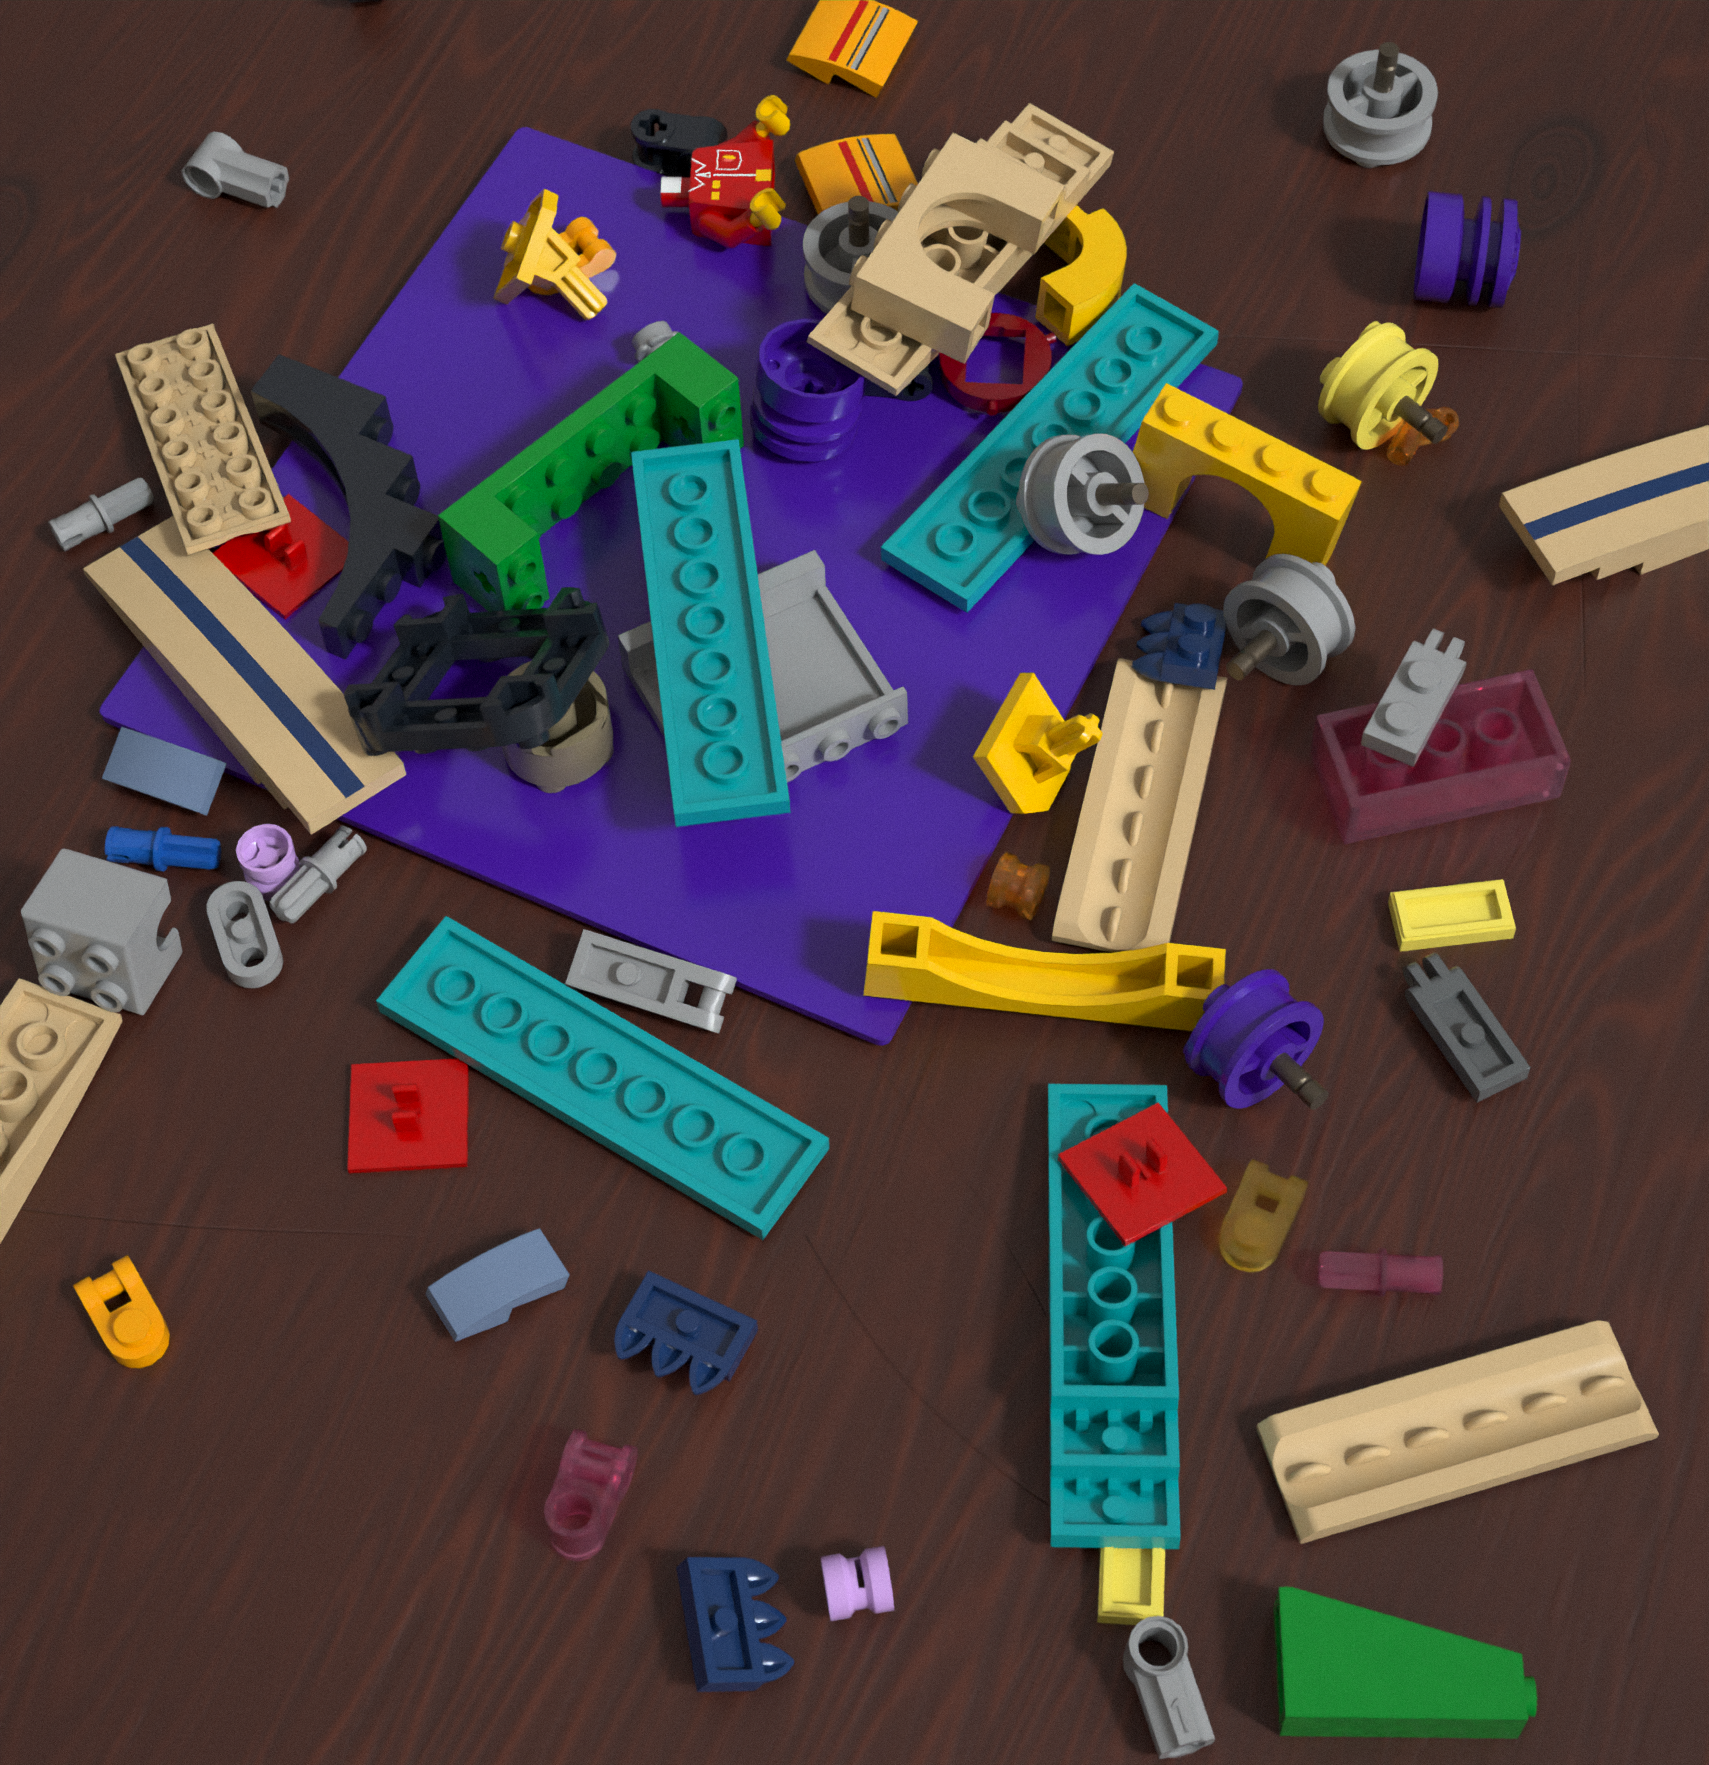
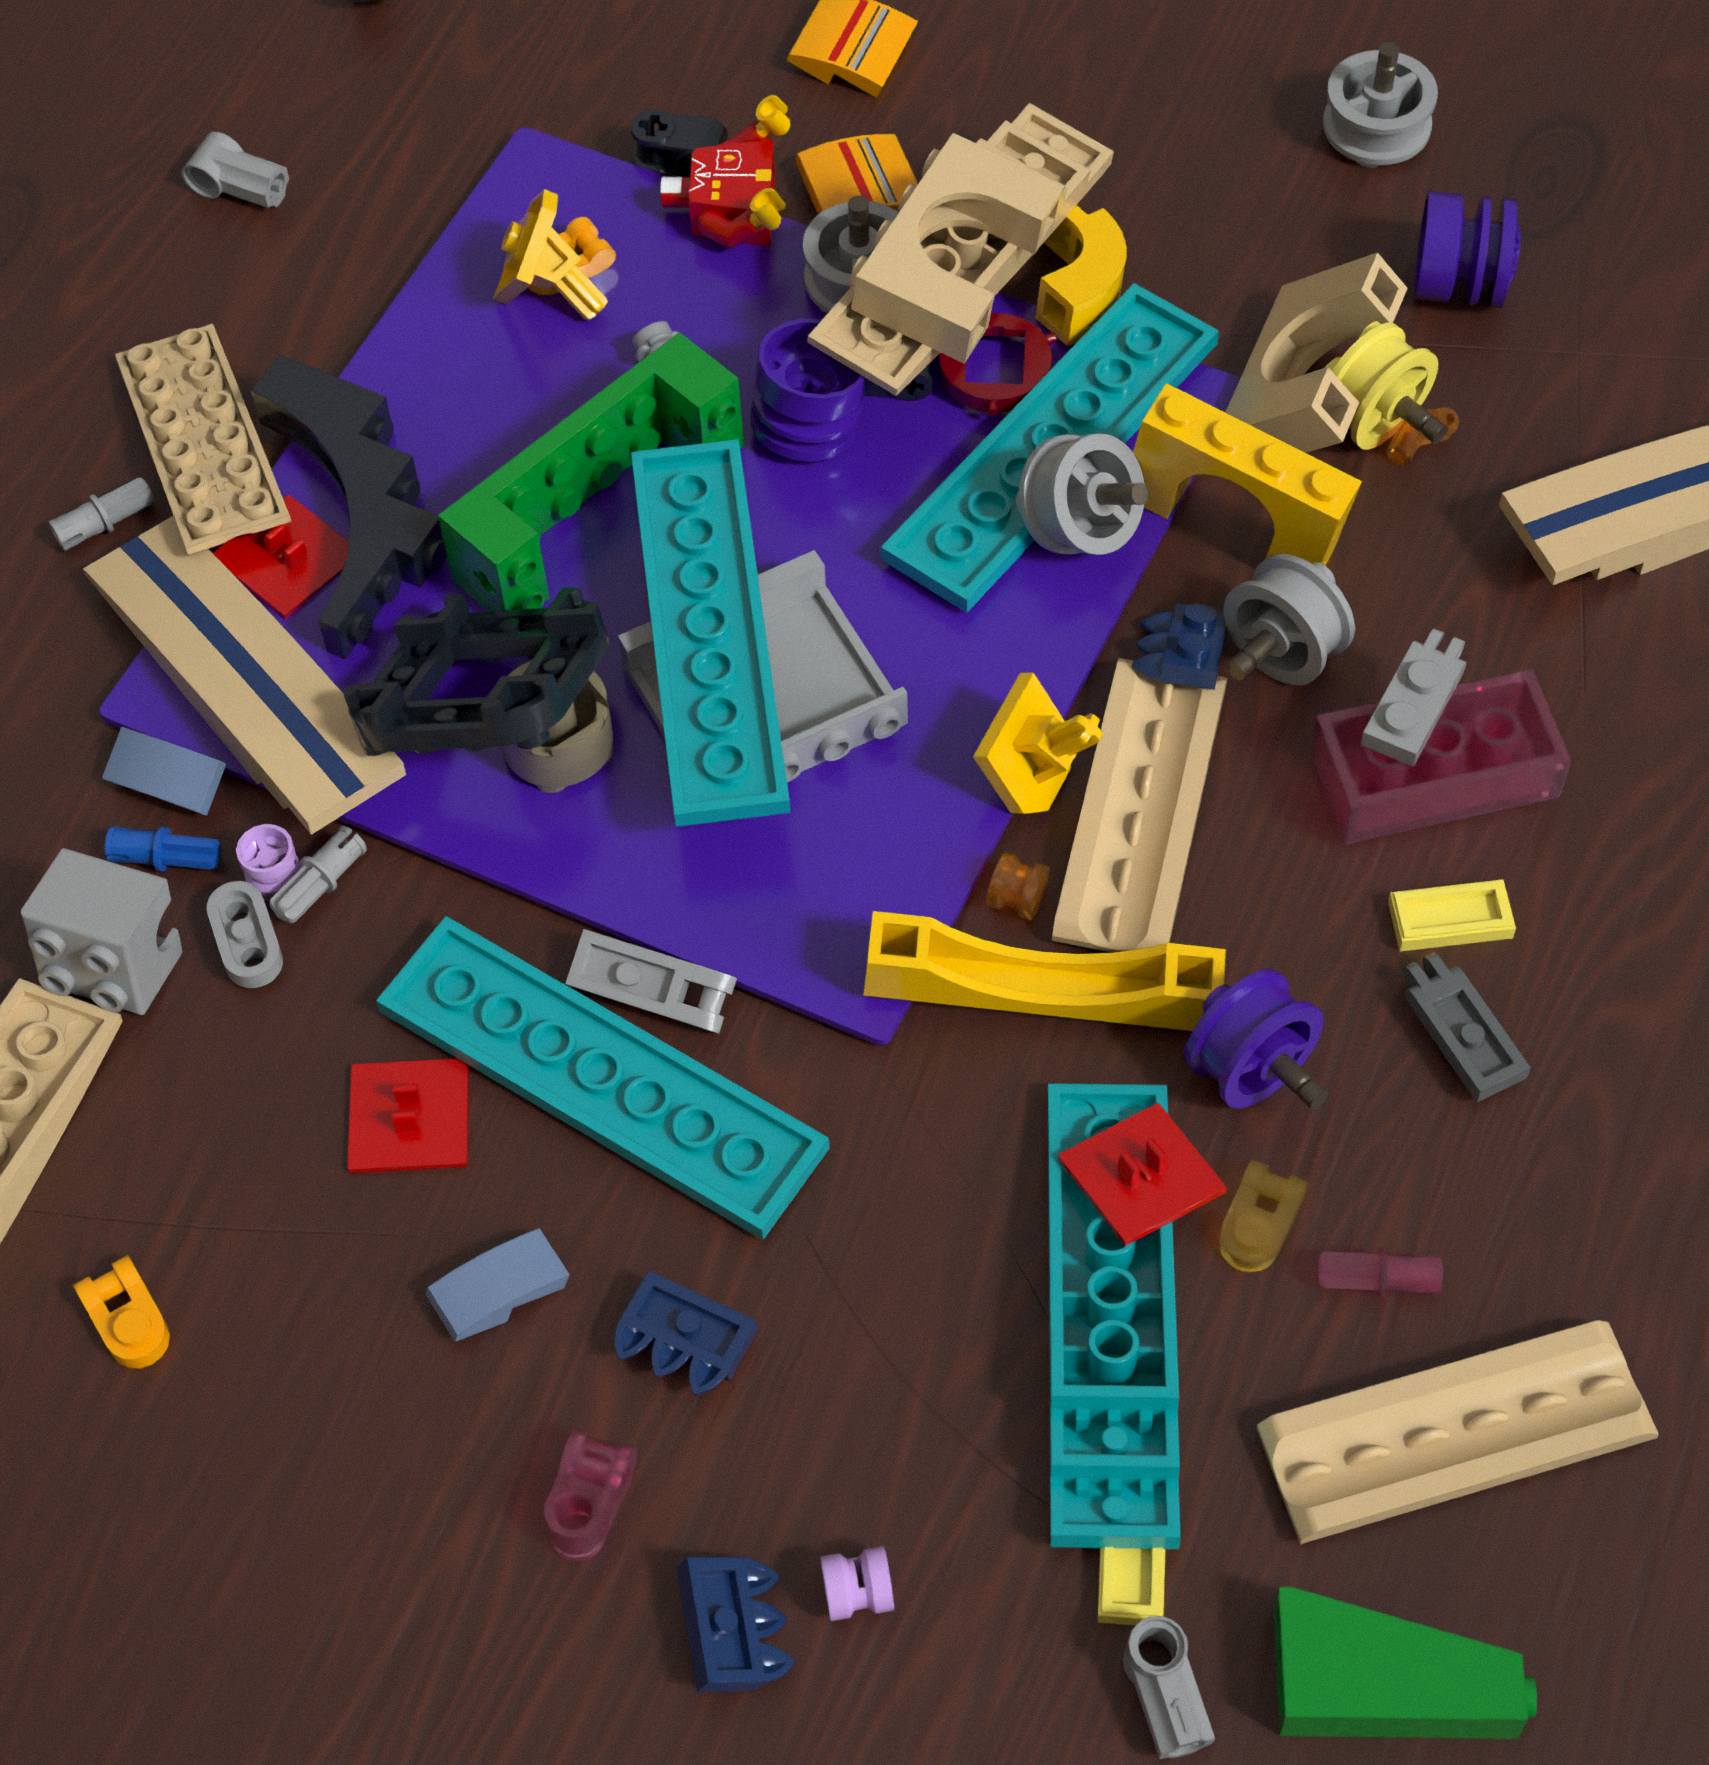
(1301, 327): none -> tan arch

